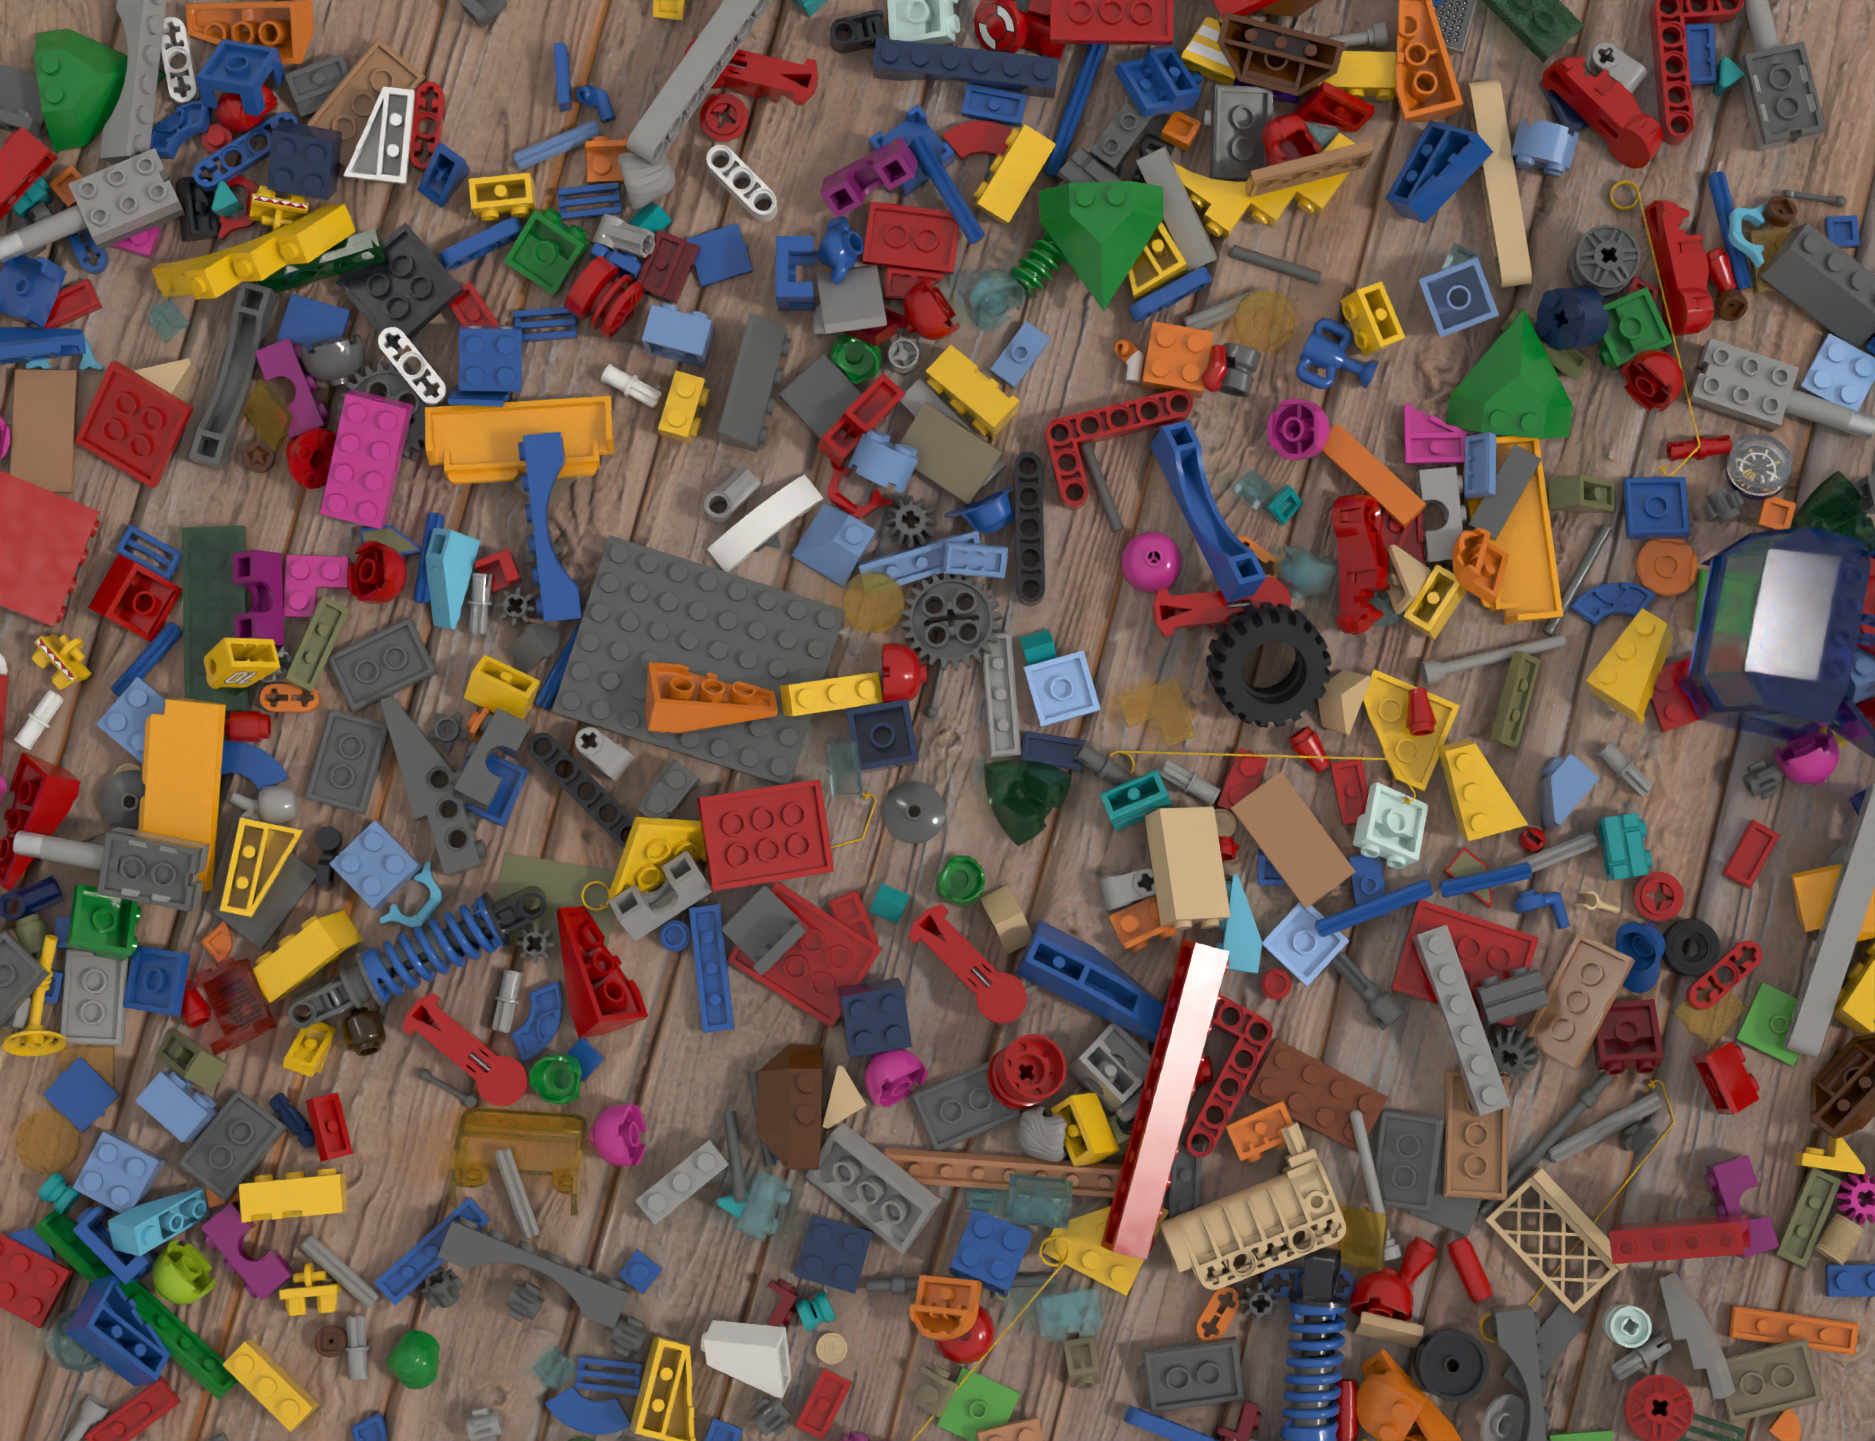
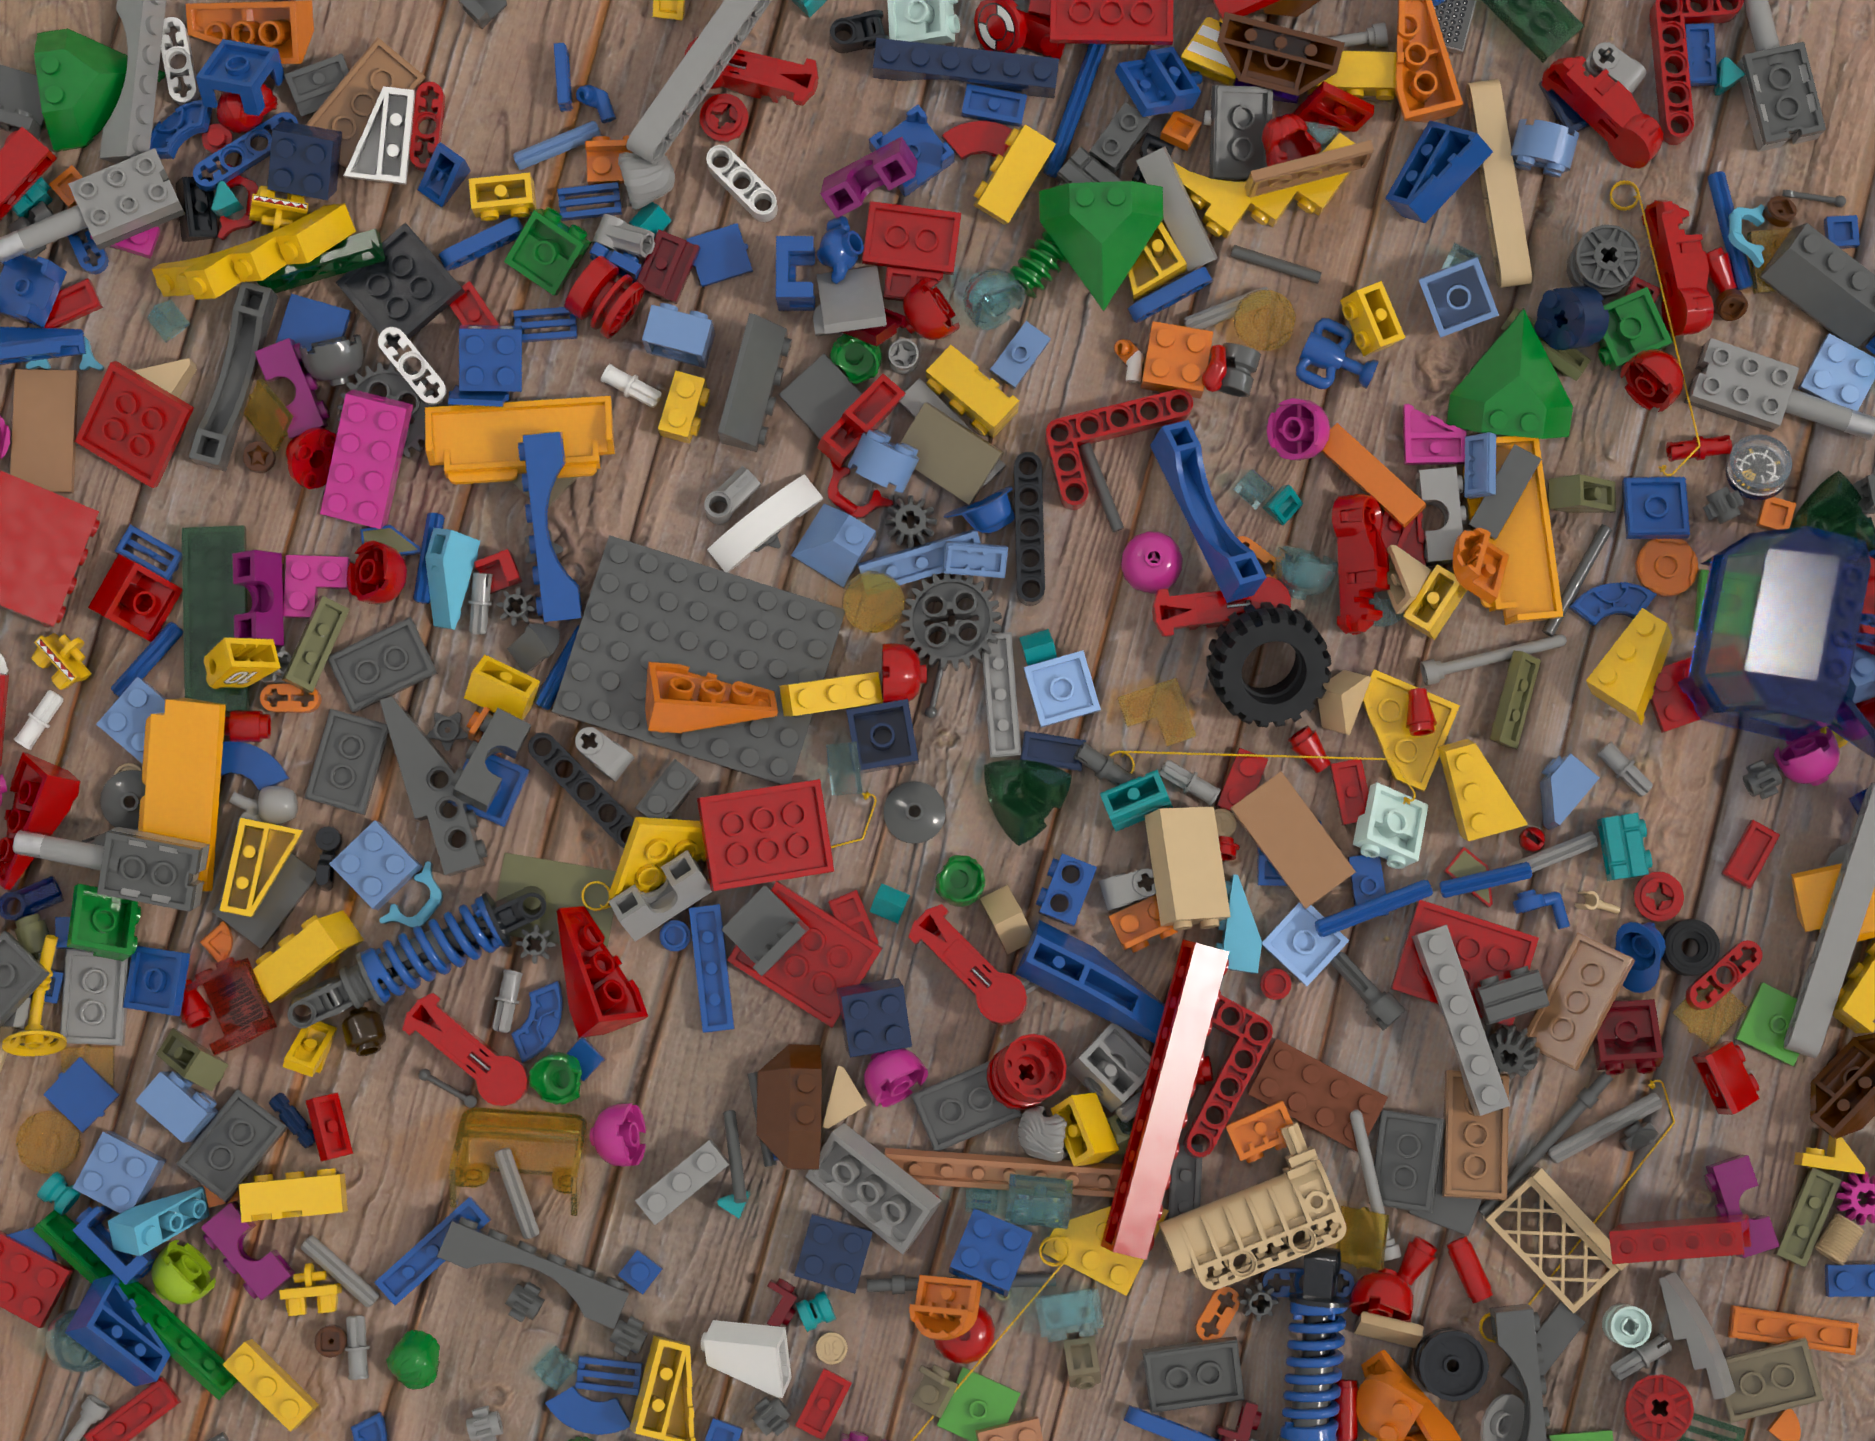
(442, 1288): dark grey gear -> none
(763, 1204): clear light blue brick -> none
(947, 189): blue axle -> none
(1073, 892): none -> blue brick

